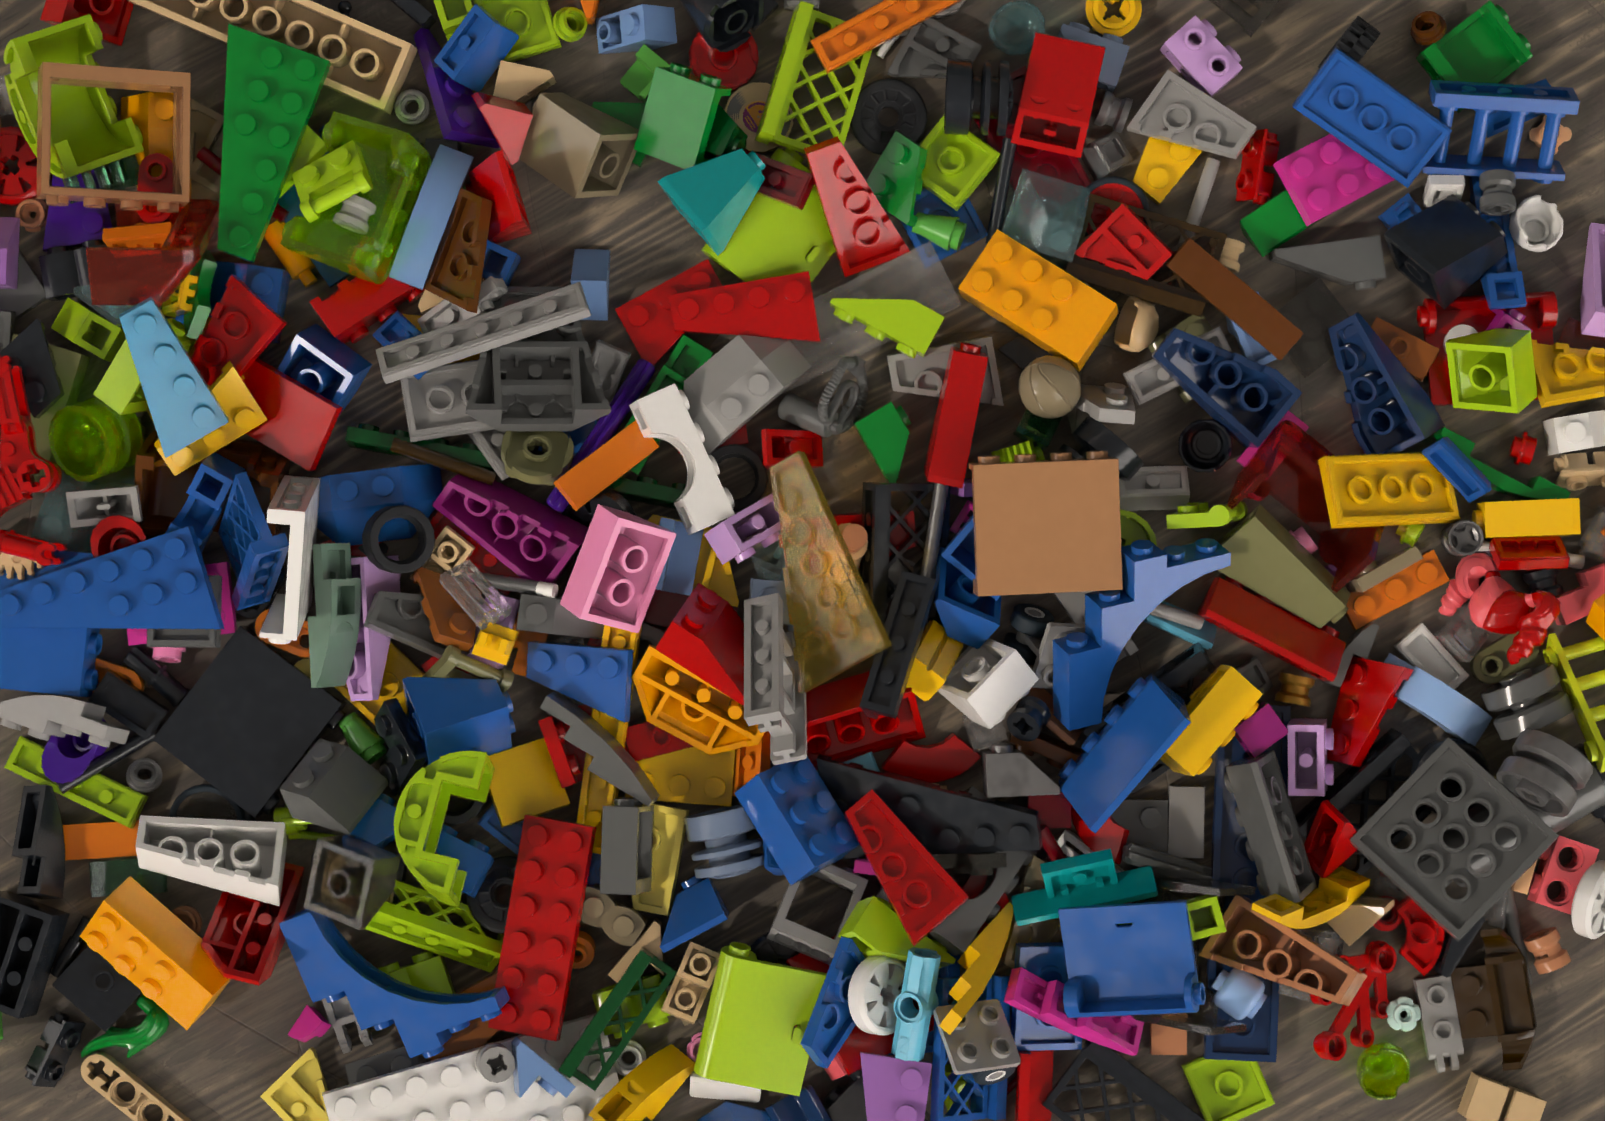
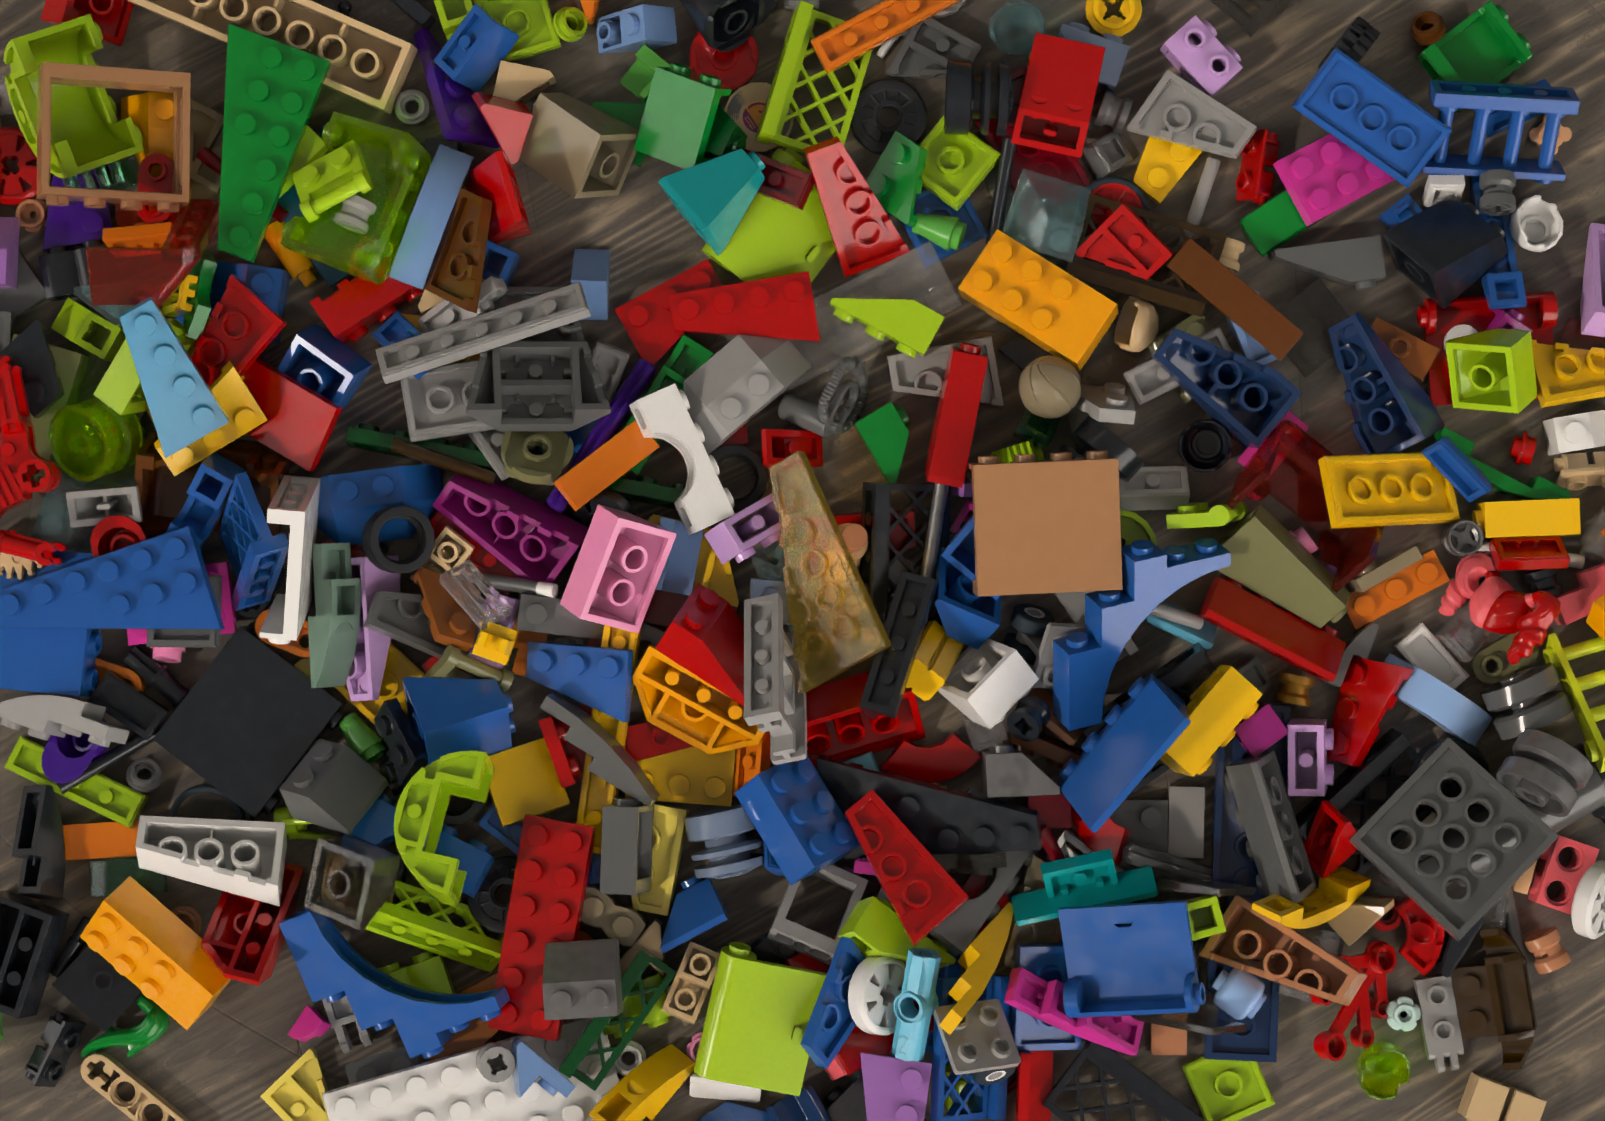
(582, 979): none -> flat silver slope
(1410, 533): lime plate -> none

